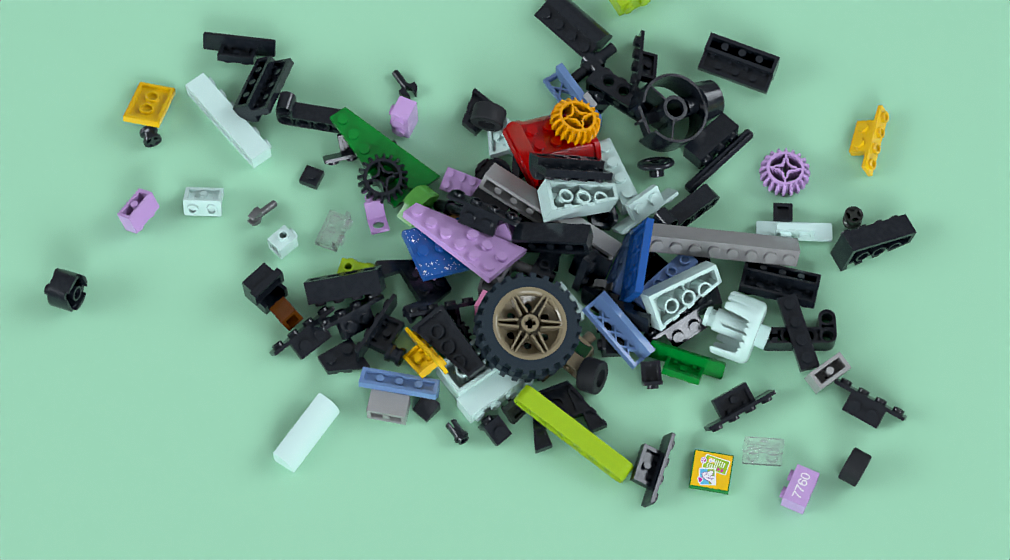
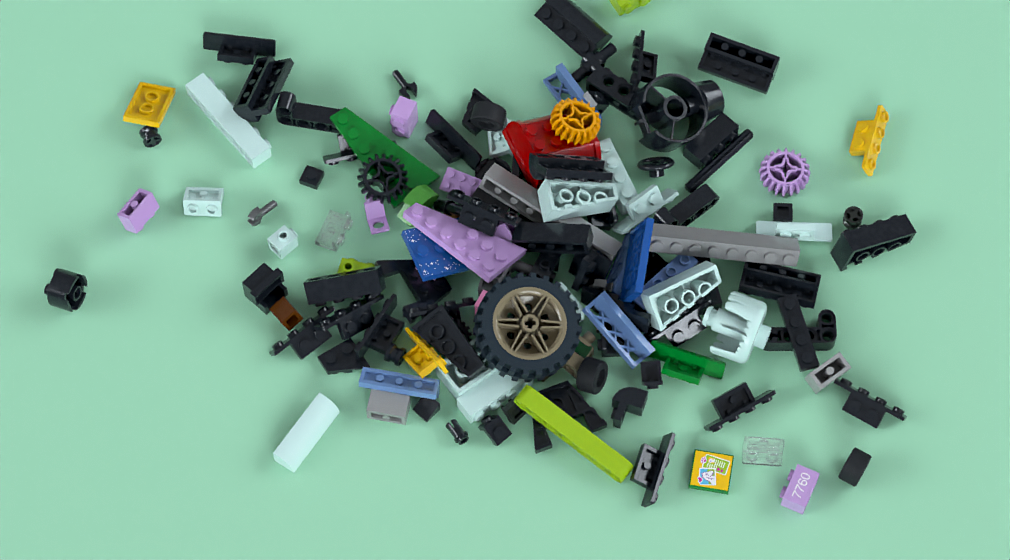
(449, 142): none -> black bracket
(628, 400): none -> black brick

